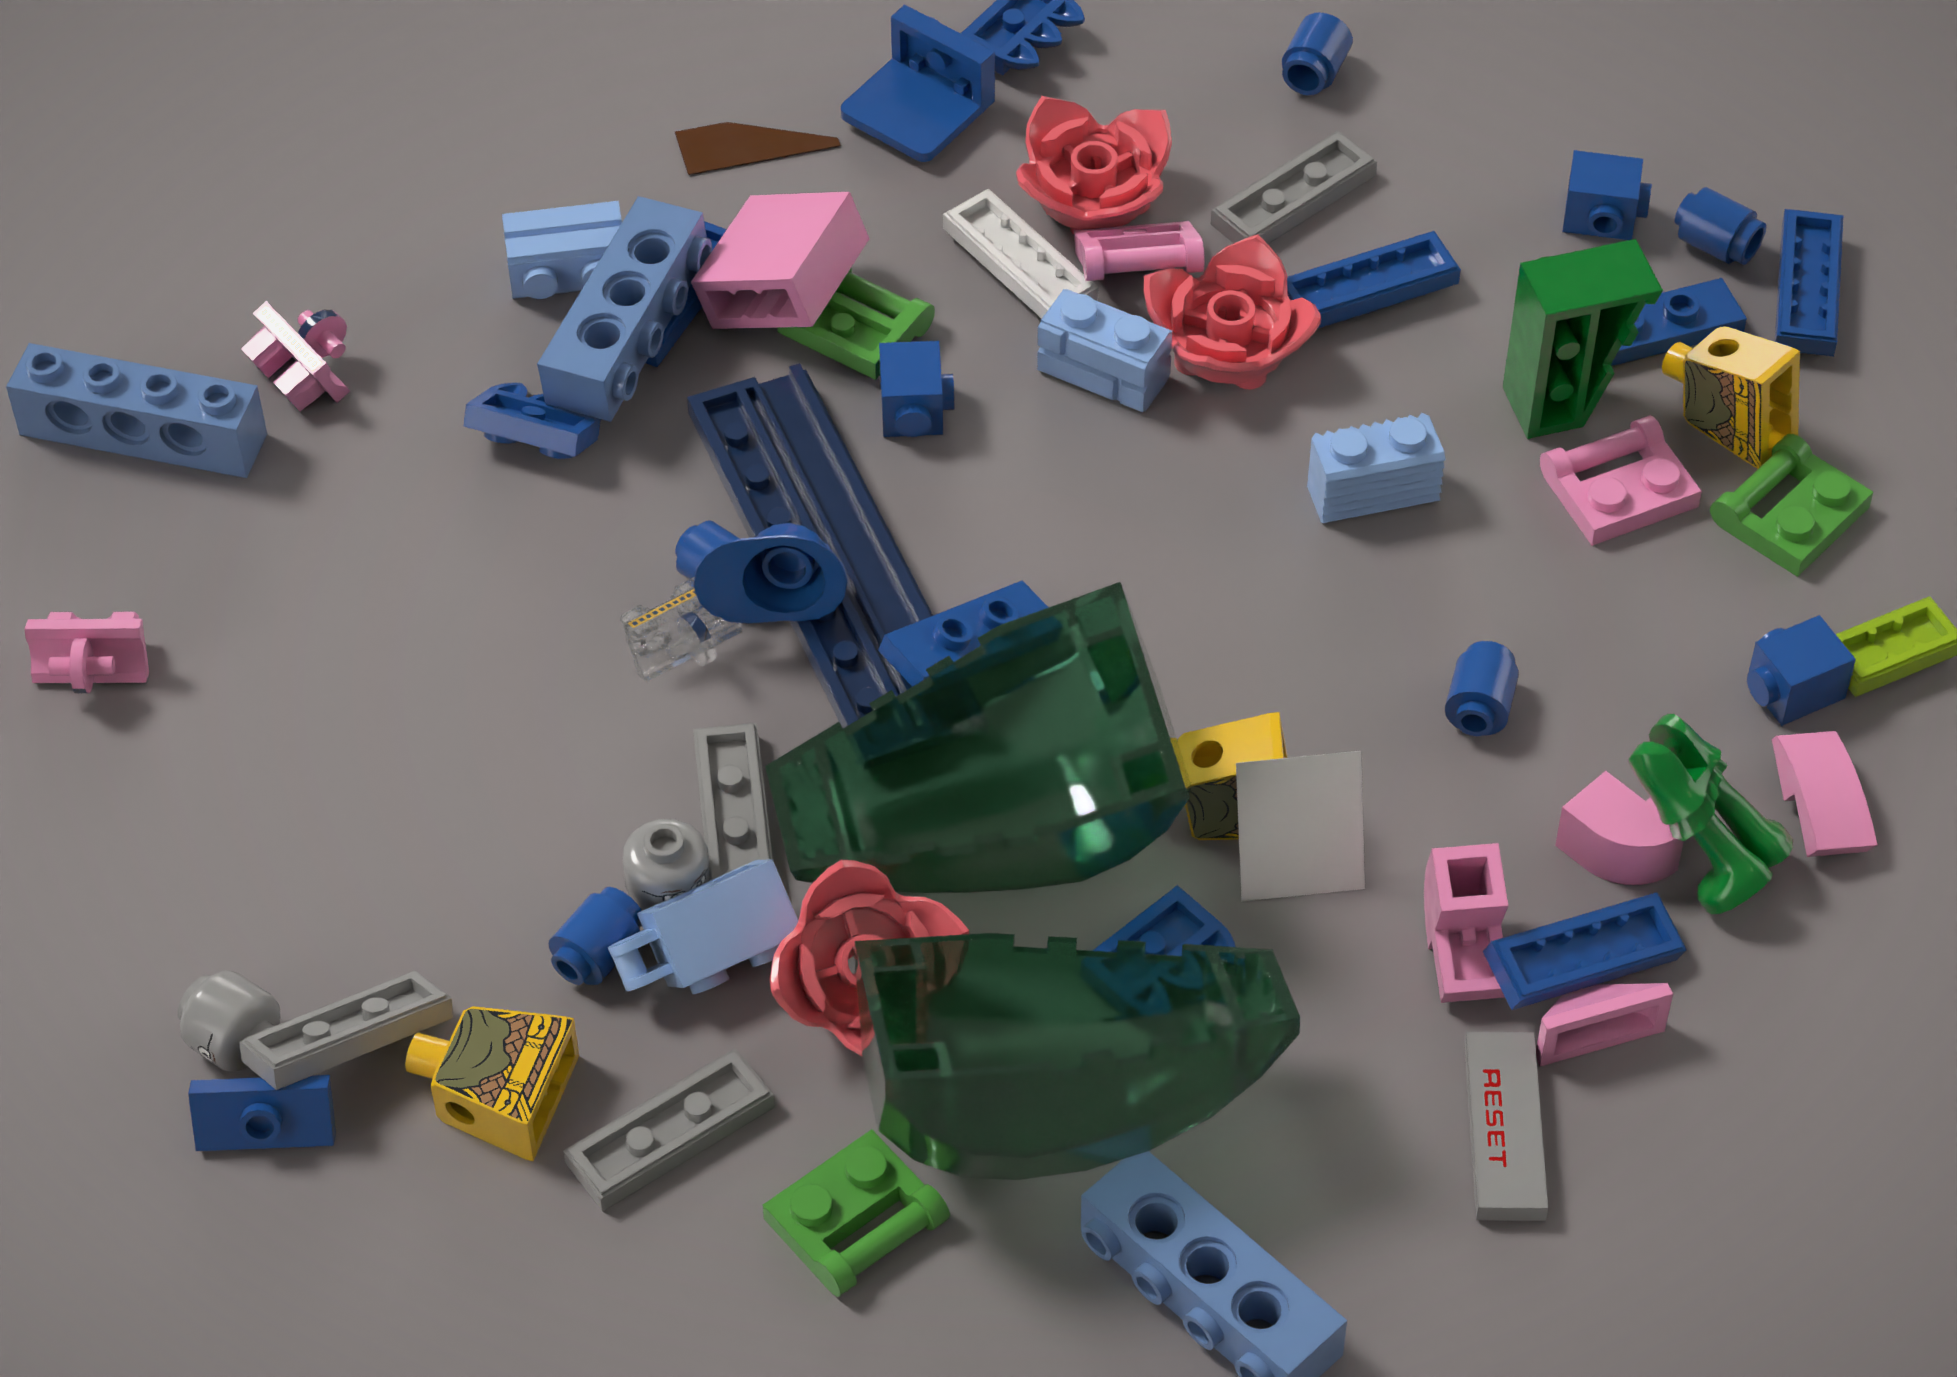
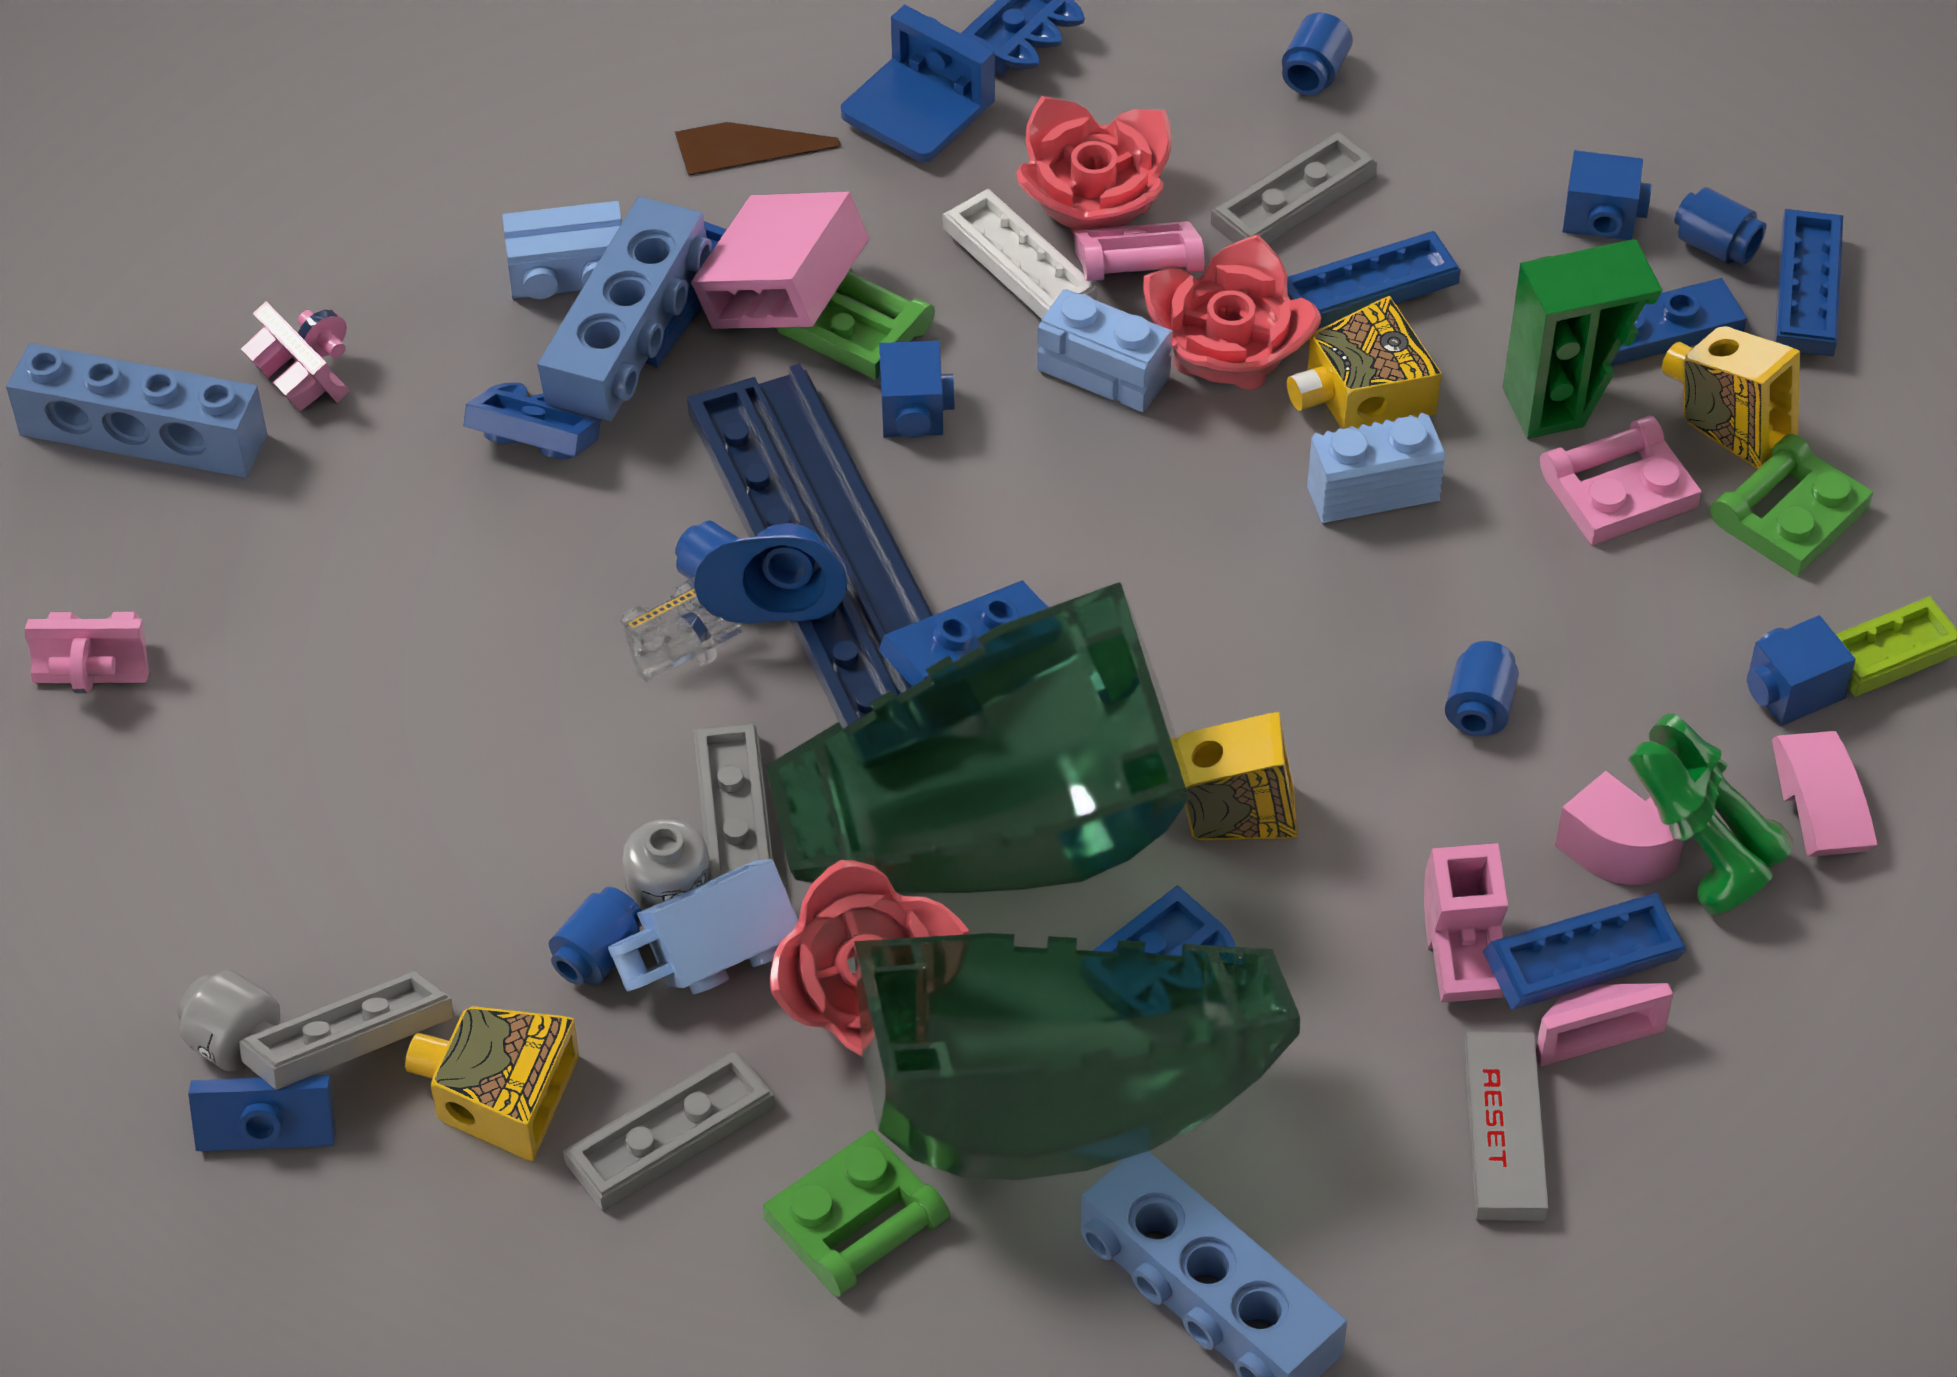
(1300, 825): white sticker -> none
(1368, 369): none -> torso

